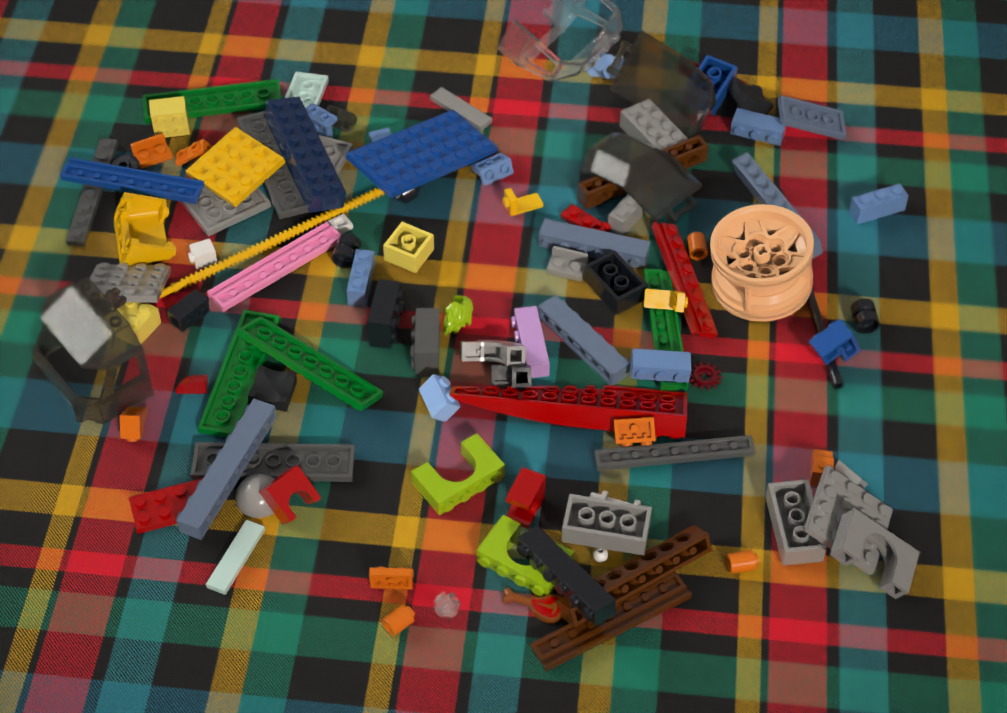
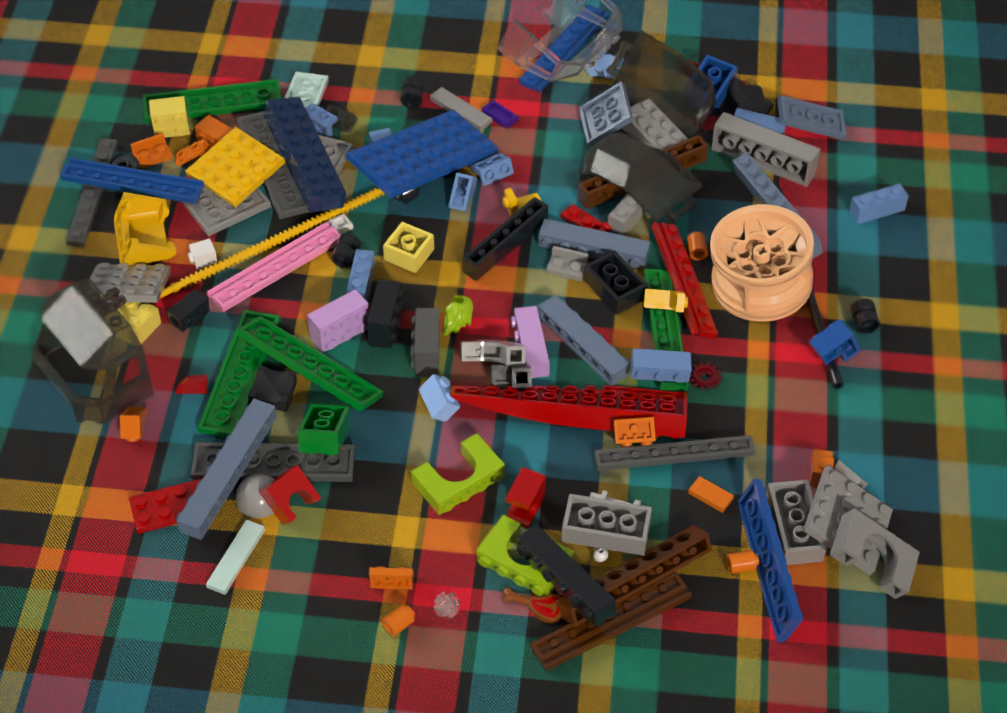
(211, 130): none -> orange brick
(324, 429): none -> green brick
(338, 321): none -> lavender brick
(412, 92): none -> black wheel
(462, 191): none -> medium blue arch
(500, 114): none -> dark purple tile
(504, 239): none -> black brick
(564, 48): none -> blue plate
(606, 113): none -> sand blue plate
(711, 494): none -> orange tile
(769, 149): none -> light grey brick
(772, 566): none -> blue plate

